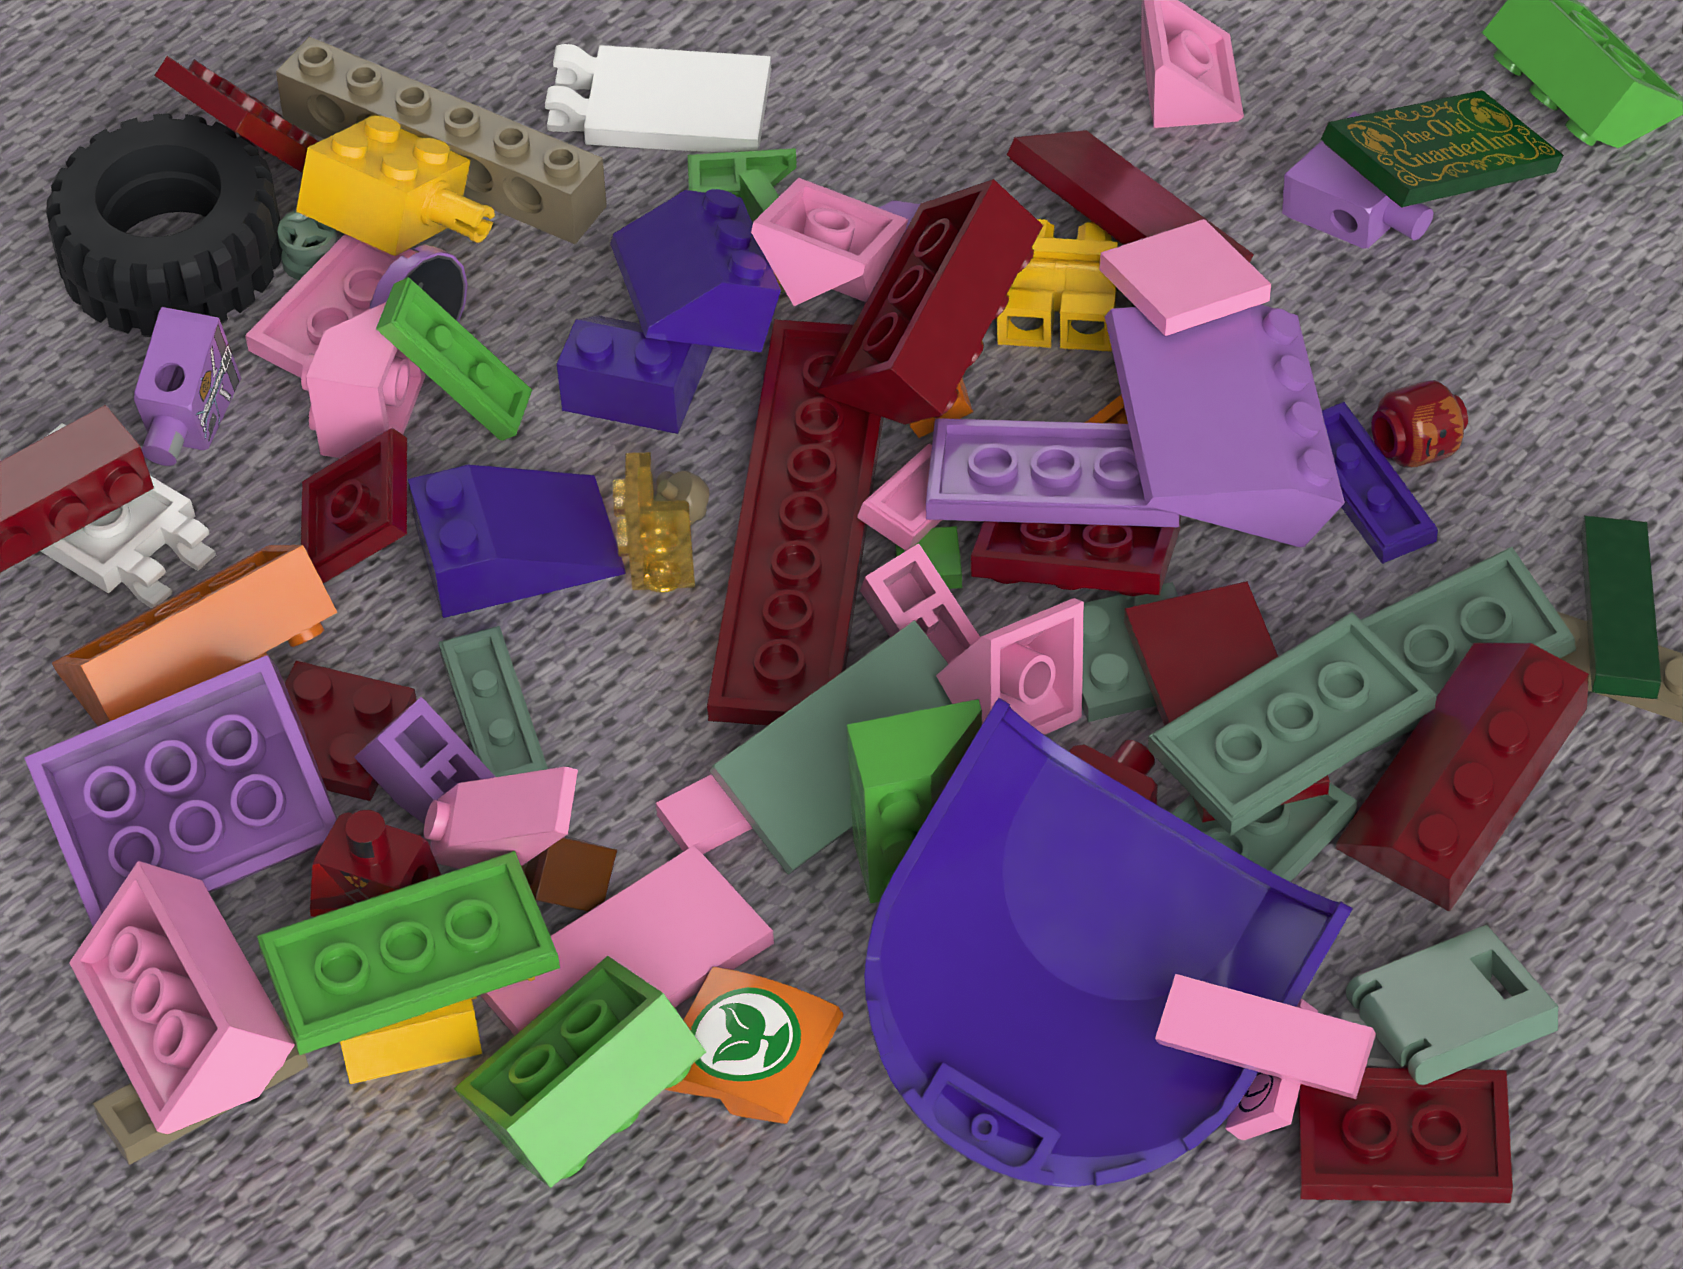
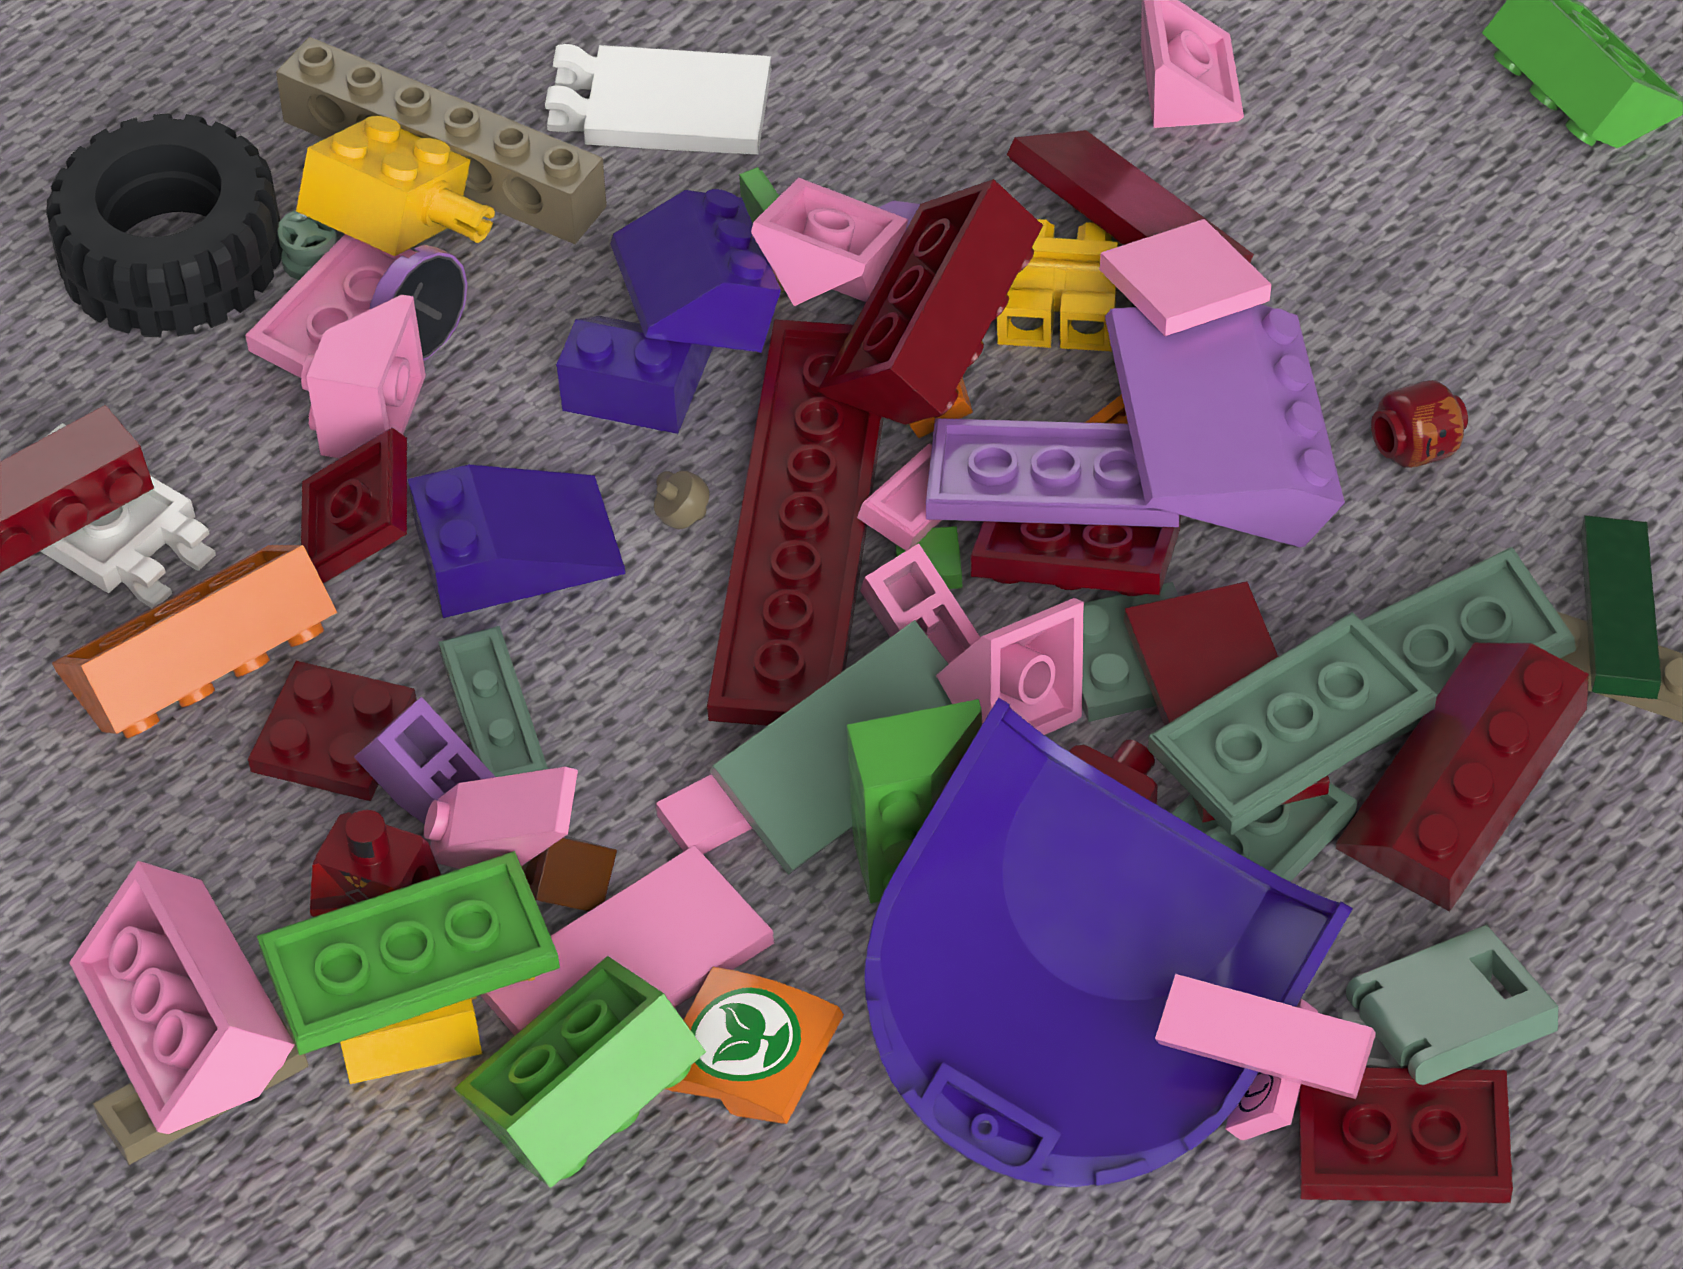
(184, 384): medium lavender torso -> none
(189, 785): medium lavender slope -> none
(238, 110): dark red plate -> none
(454, 359): bright green tile -> none
(653, 532): clear yellow bracket -> none
(723, 169): bright green tile -> none
(1343, 203): medium lavender torso -> none
(1373, 491): dark purple tile -> none
(1441, 148): dark green tile -> none

